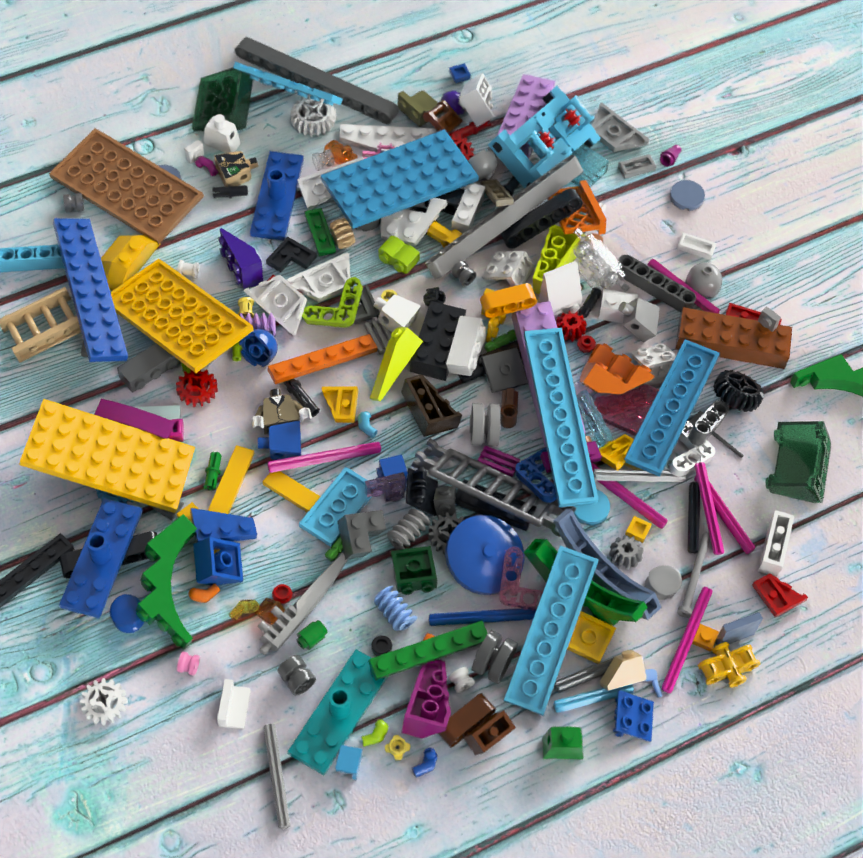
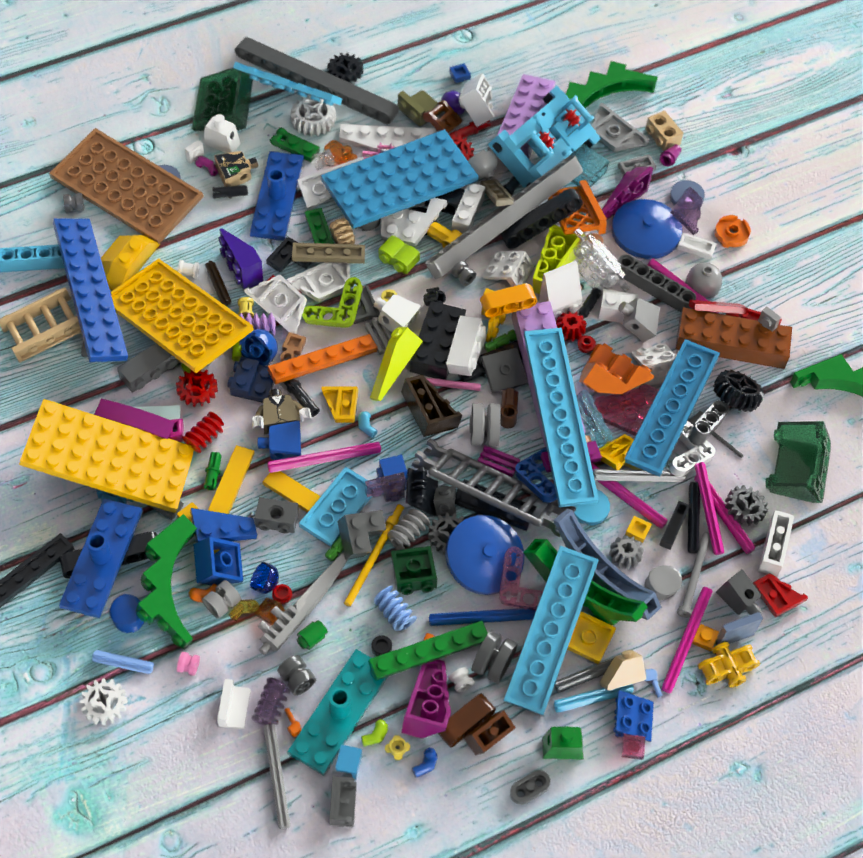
(122, 662): none -> light blue axle
(203, 431): none -> red piece
(218, 283): none -> dark brown axle
(219, 601): none -> light grey wheel
(250, 380): none -> dark blue plate
(264, 578): none -> clear blue hair
(268, 508): none -> dark grey brick
(270, 702): none -> clear purple piece
(292, 346): none -> medium nougat plate
(294, 144): none -> green plate
(295, 727): none -> orange hand
(328, 253): none -> dark tan plate
(342, 801): none -> dark grey hinge
(345, 67): none -> black gear
(390, 523): none -> yellow bar
(454, 384): none -> bright pink bar
(529, 788): none -> dark grey plate
(617, 80): none -> green arch
(630, 188): none -> magenta wedge
(633, 746): none -> clear pink plate
(646, 229): none -> blue dish
(664, 130): none -> tan brick
(674, 525): none -> black piece
(688, 210): none -> clear purple wing
(717, 307): none -> tile
(729, 239): none -> orange plate
(740, 594): none -> dark grey torso
(746, 505): none -> dark grey gear

